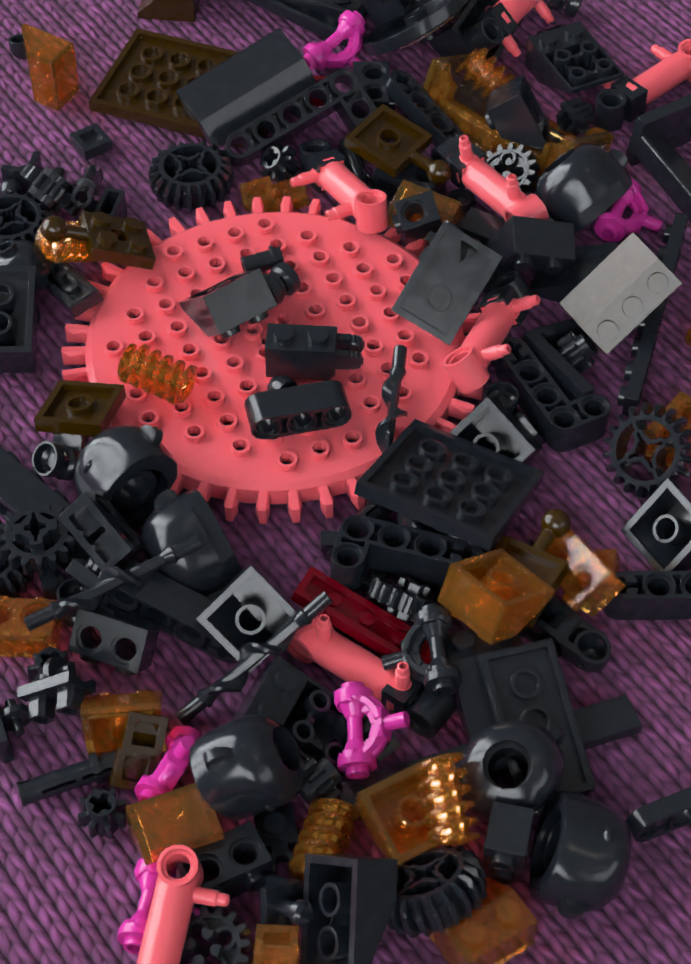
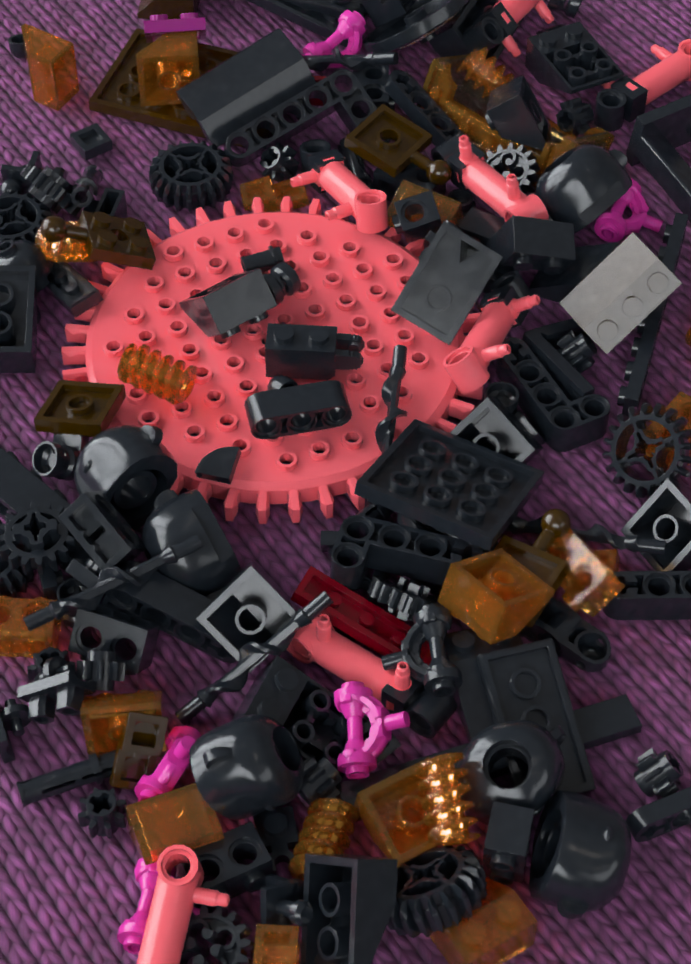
(102, 668): none -> black gear
(160, 24): none -> magenta plate
(166, 67): none -> clear orange slope
(219, 465): none -> black tile
(352, 62): none -> black piece
(598, 534): none -> black piece
(658, 773): none -> black gear

